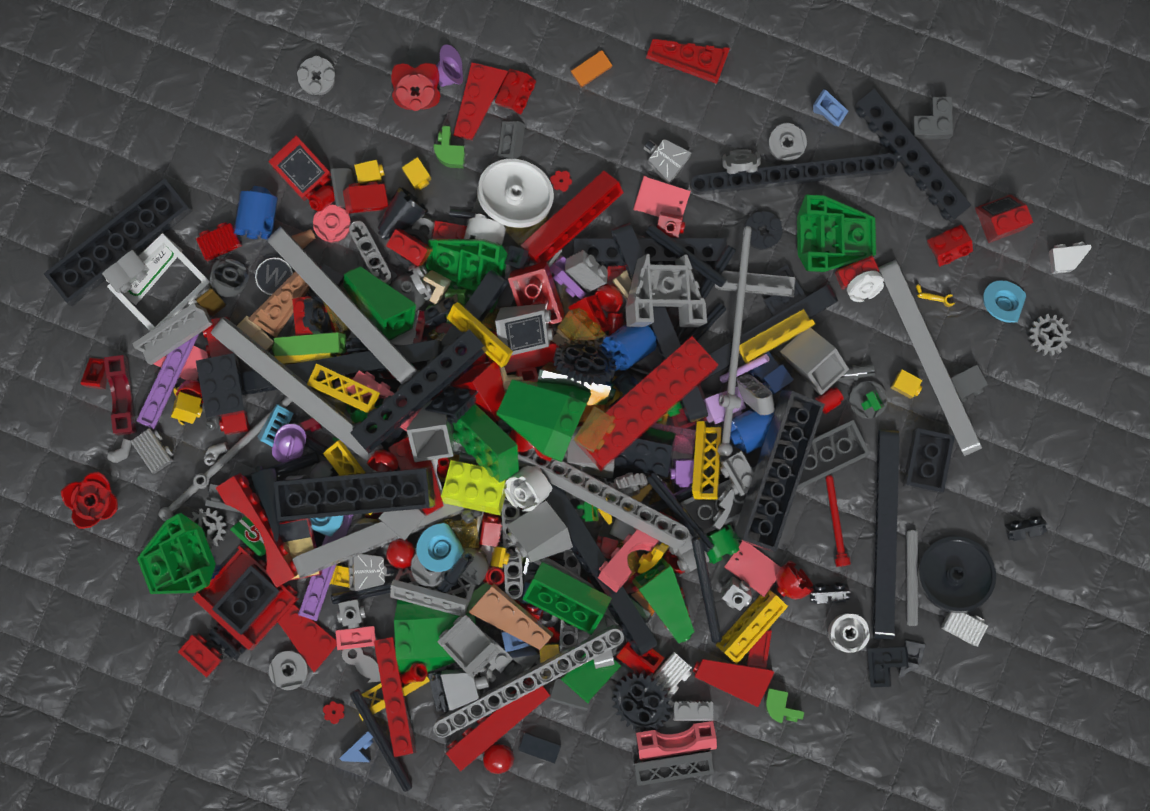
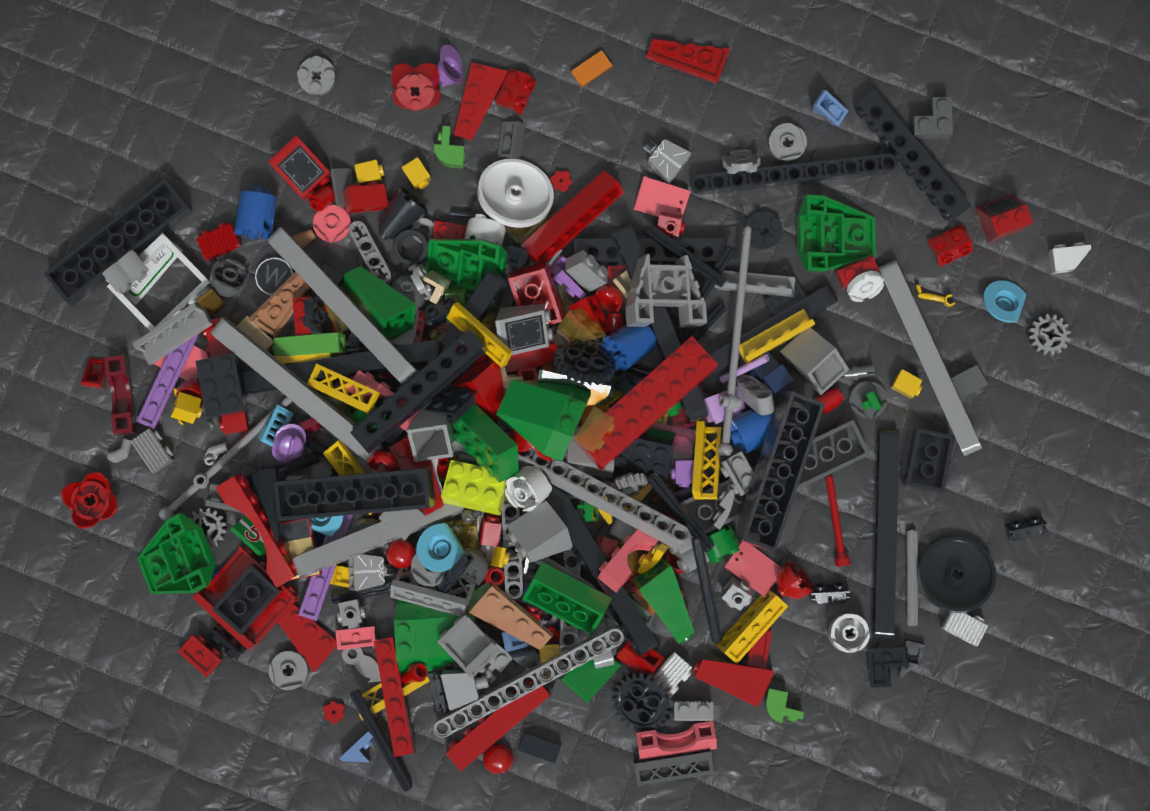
(409, 247): red brick -> none

